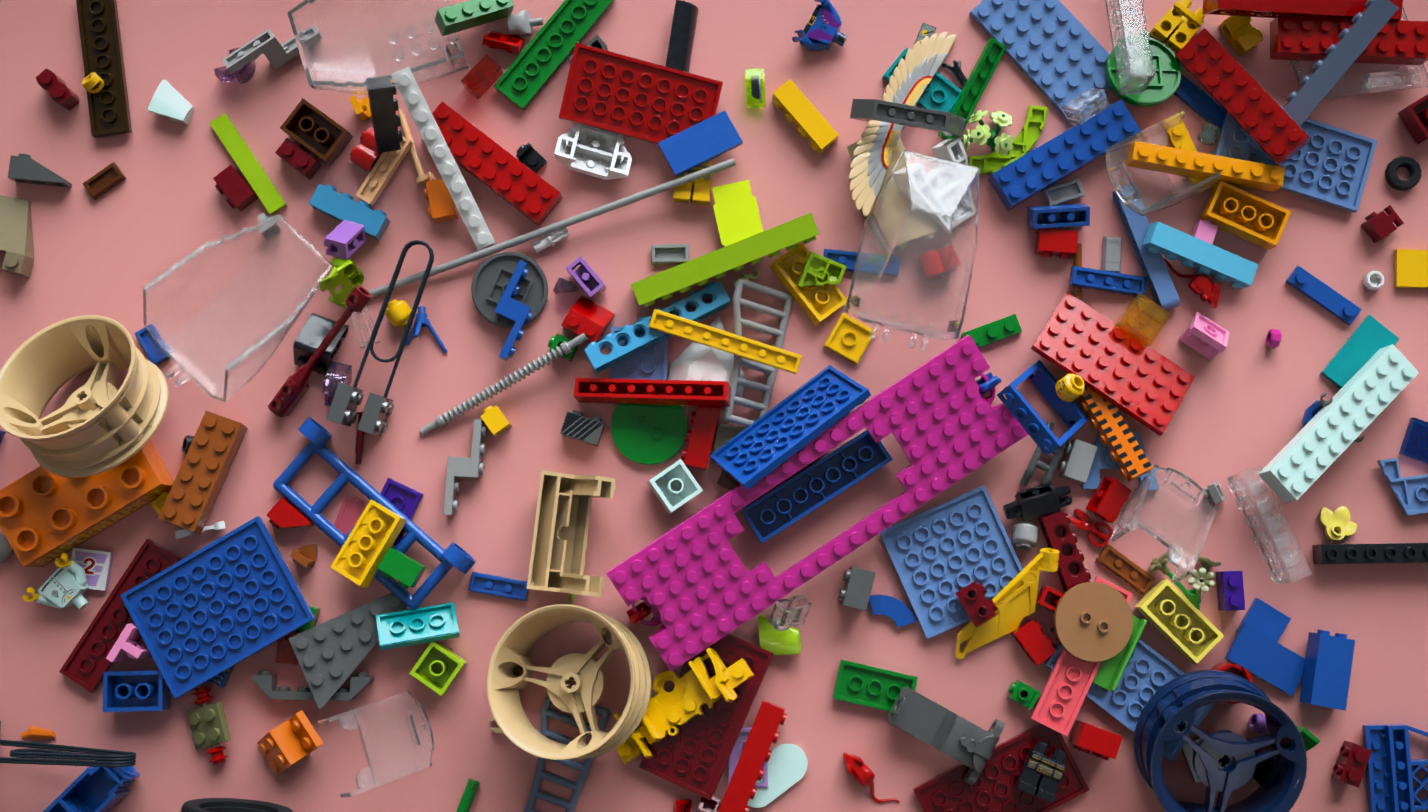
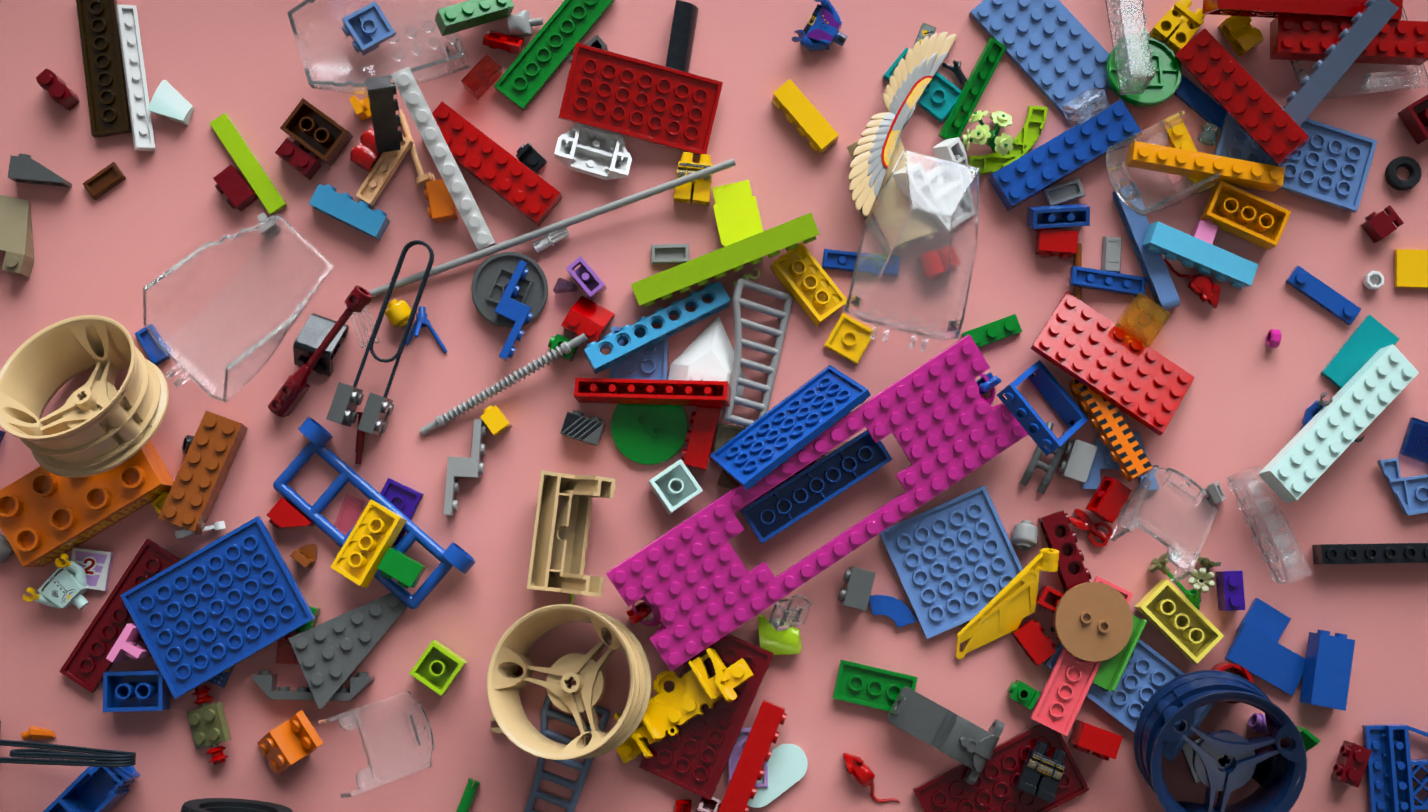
(90, 81): yellow tile -> none
(135, 78): none -> white tile
(242, 75): clear purple brick -> none
(264, 43): light grey bracket -> none
(336, 373): clear purple brick -> none
(344, 273): lime piece -> none
(345, 239): medium lavender brick -> none
(367, 28): none -> medium blue plate
(417, 626): teal tile -> none
(498, 586): blue tile -> none
(700, 143): blue tile -> none
(725, 341): yellow tile -> none
(755, 87): clear neon green slope -> none
(821, 271): lime slope -> none
(907, 115): dark grey slope -> none
(976, 603): dark red brick -> none
(1038, 502): black hinge -> none
(1070, 387): yellow head -> none
(1125, 569): dark orange tile -> none
(1205, 336): bright pink bracket -> none
(1337, 520): light yellow plate -> none

